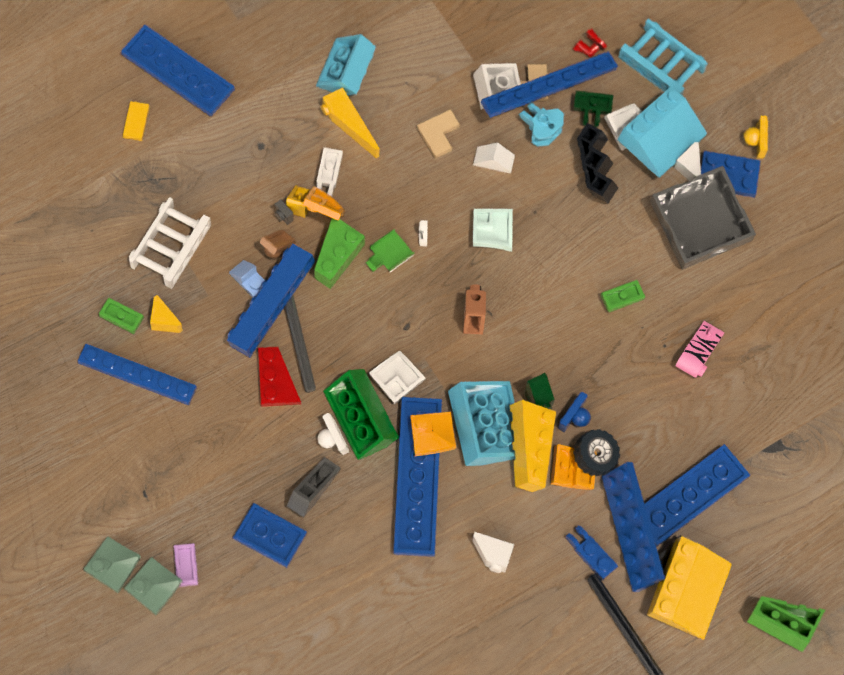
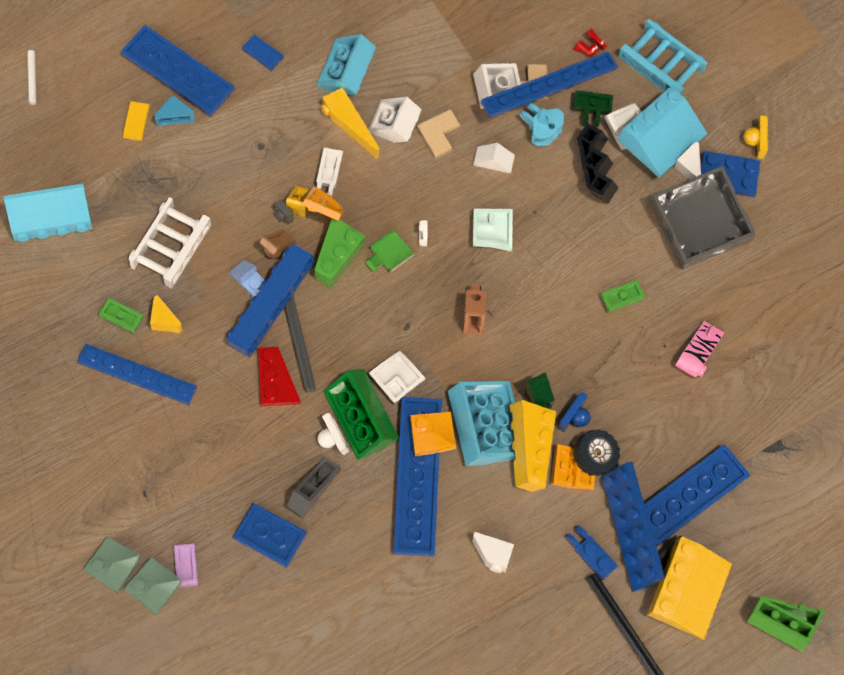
(31, 77): none -> white bar
(48, 212): none -> medium azure slope
(174, 113): none -> dark azure slope
(262, 52): none -> blue tile
(395, 119): none -> white slope

